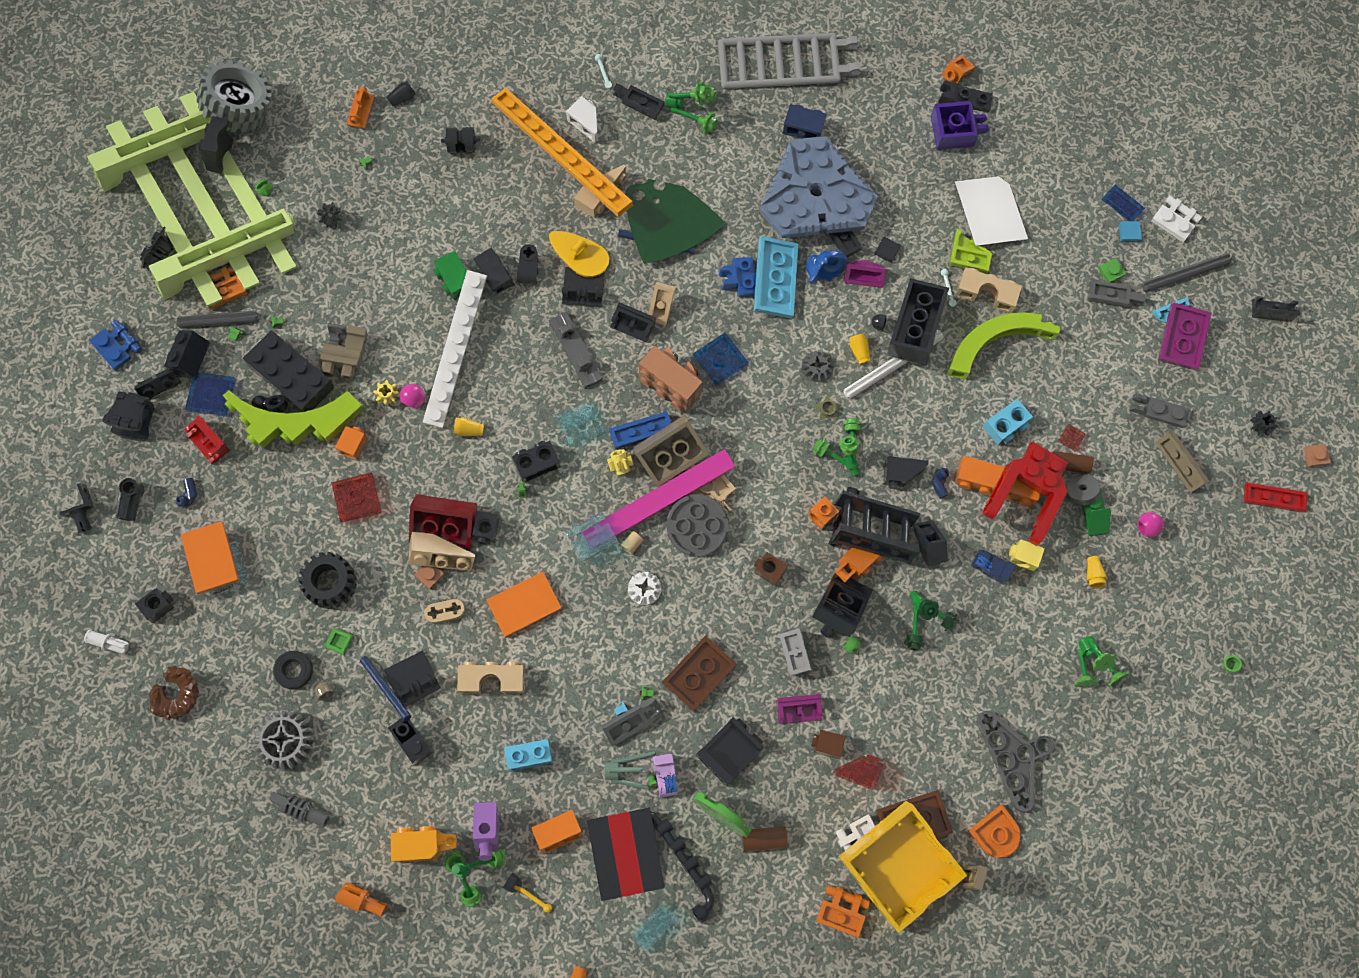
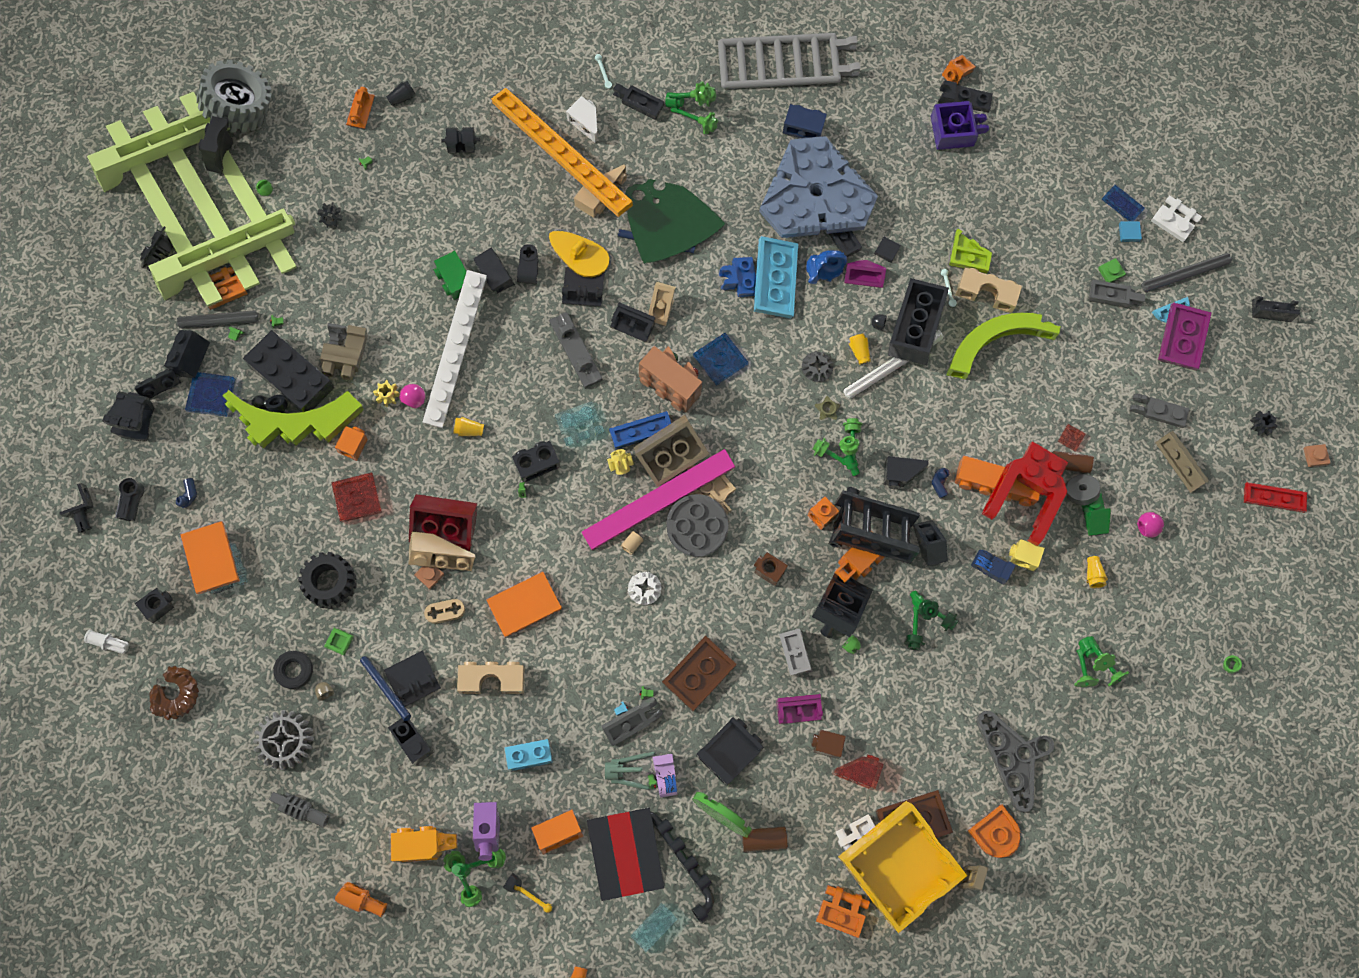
(110, 349): blue plate -> none
(206, 440): red hinge -> none
(484, 519): black brick -> none
(594, 542): clear light blue plate -> none
(991, 210): white sticker -> none
(1005, 420): medium azure brick -> none

